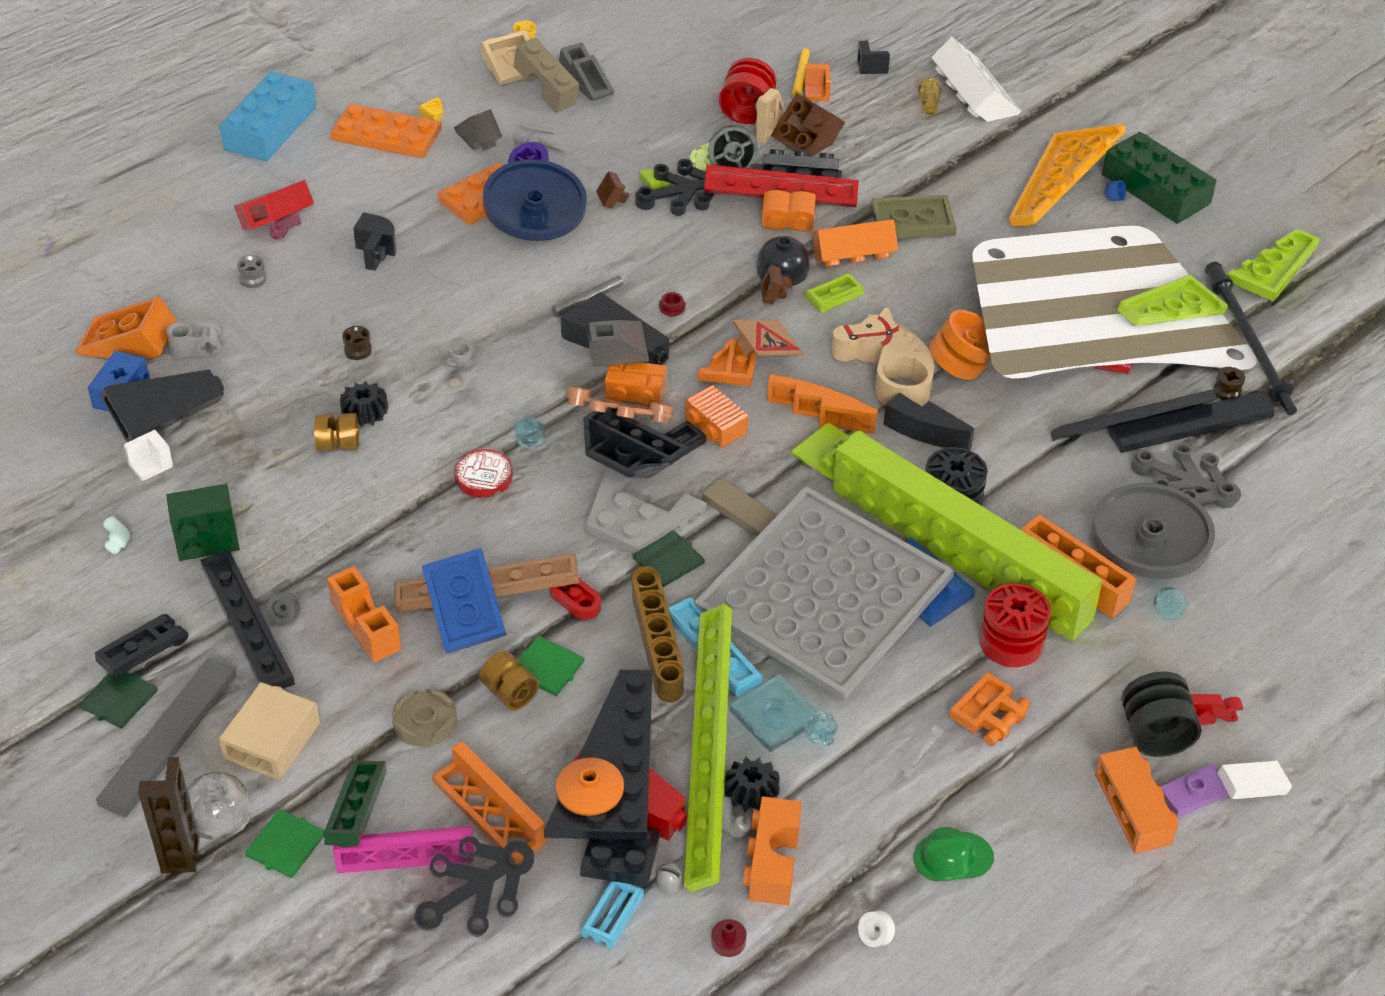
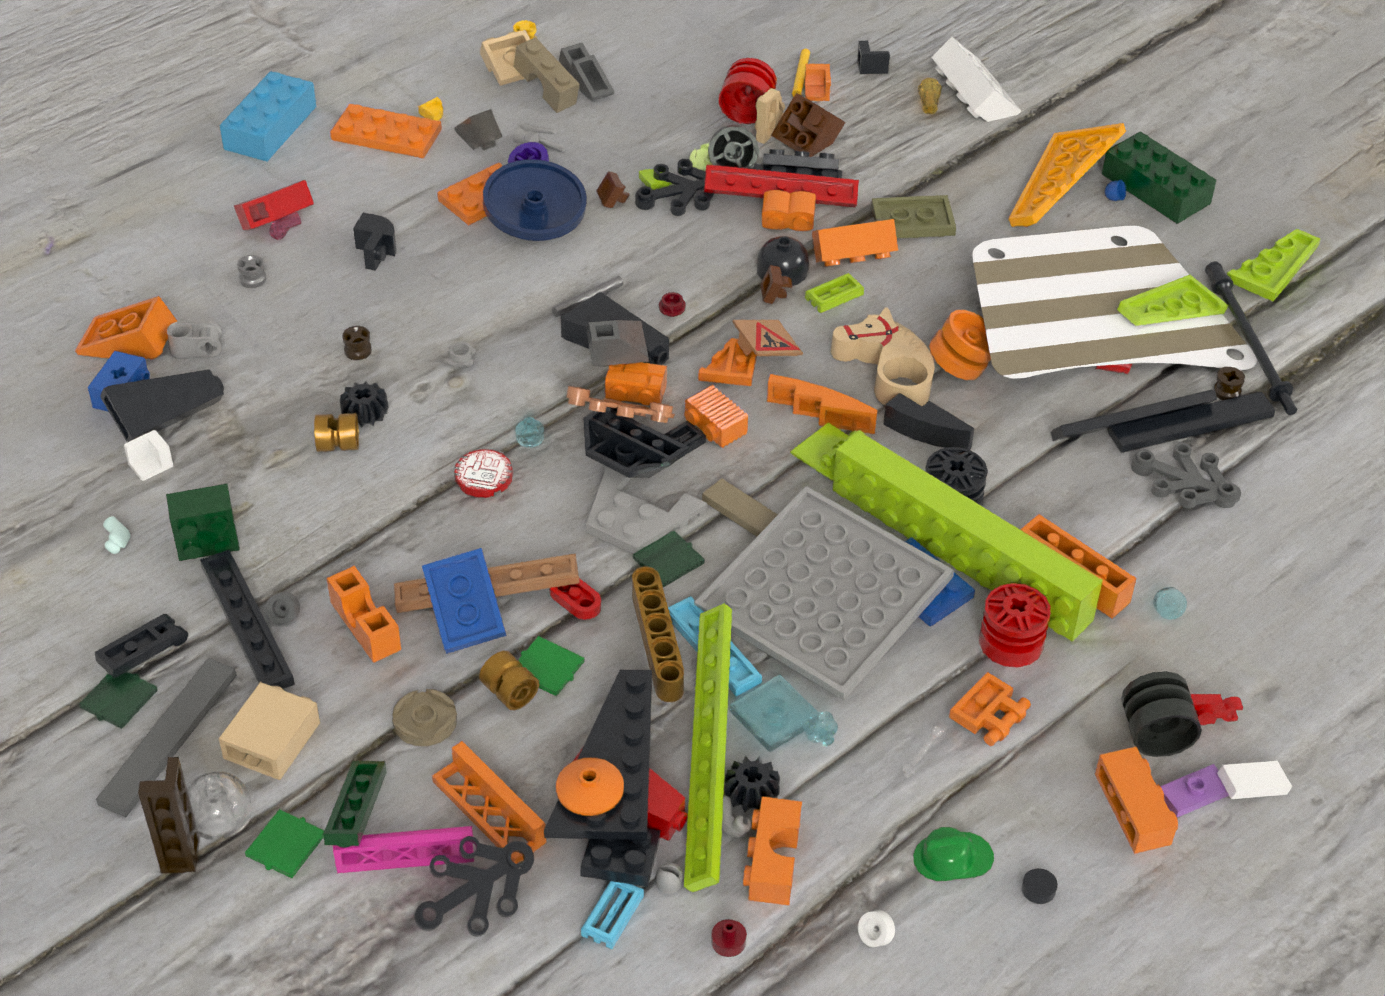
(1039, 886): none -> black tile
(1153, 530): dark grey dish -> none

